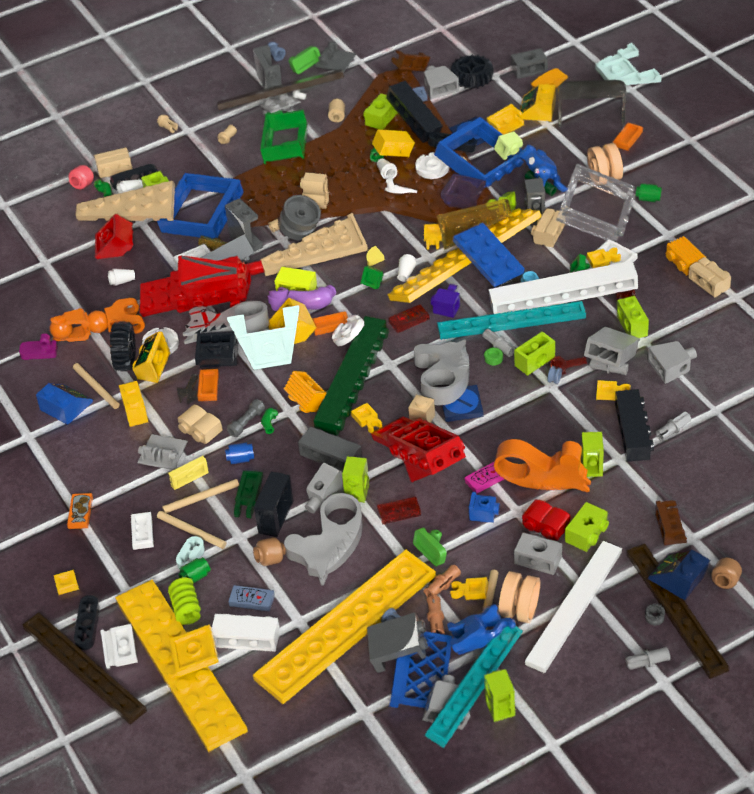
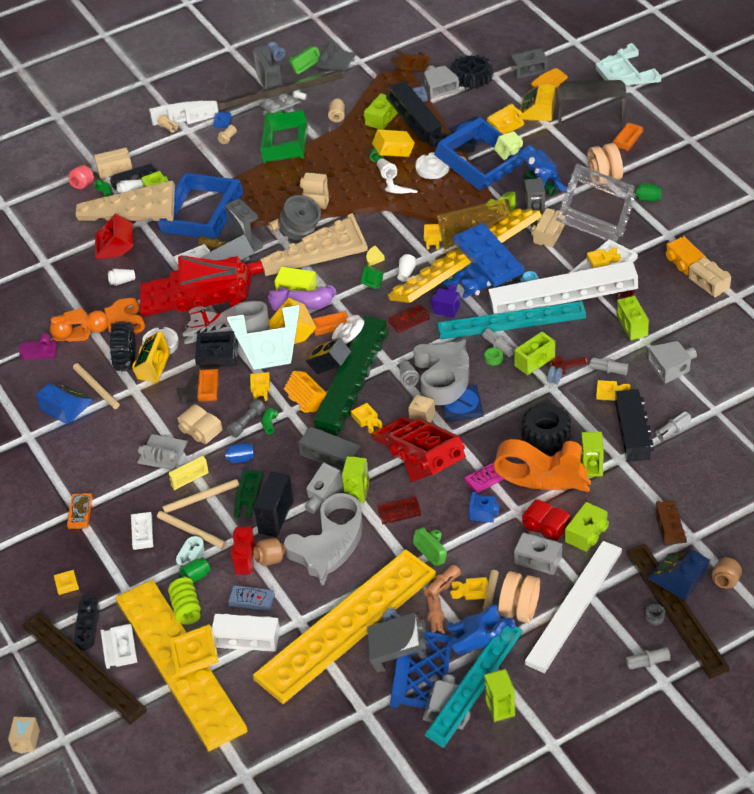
(24, 734): none -> tan brick
(133, 403): yellow brick -> none
(185, 111): none -> white slope
(222, 120): none -> blue plate
(242, 550): none -> red brick
(260, 384): none -> yellow plate
(328, 356): none -> black brick
(409, 375): none -> light grey cone
(462, 191): clear purple slope -> none
(473, 281): none -> blue animal
(546, 428): none -> black tyre
(579, 264): green tile -> none
(611, 347): light grey brick -> none

